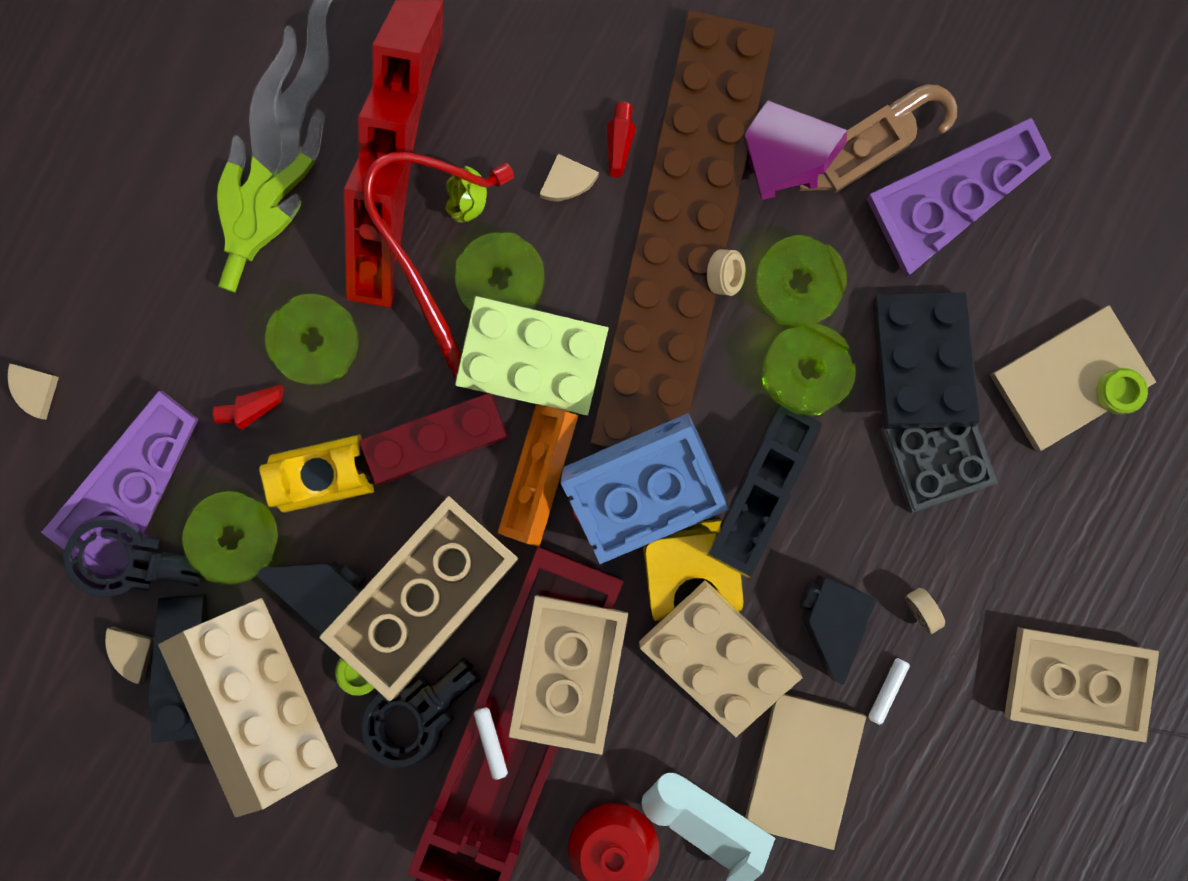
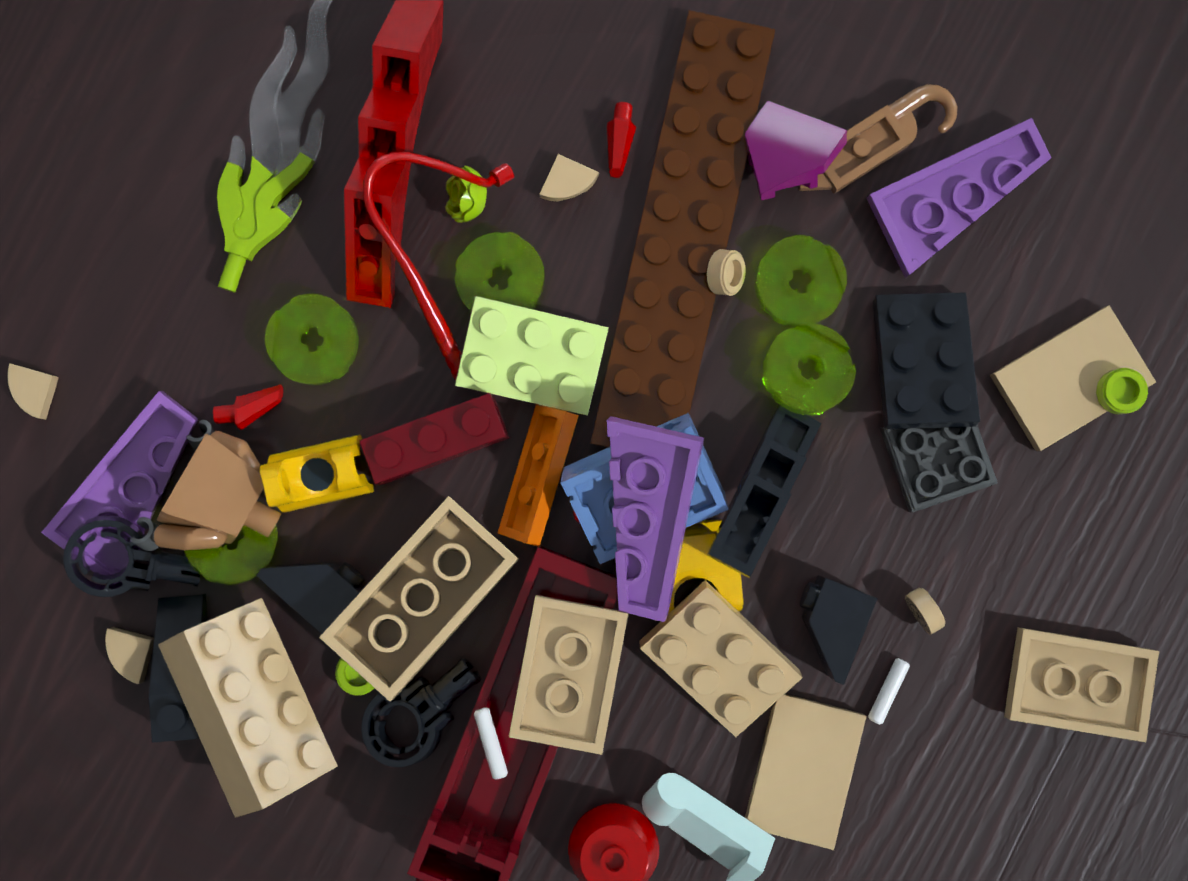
(211, 497): none -> medium nougat torso
(652, 500): none -> medium lavender wing

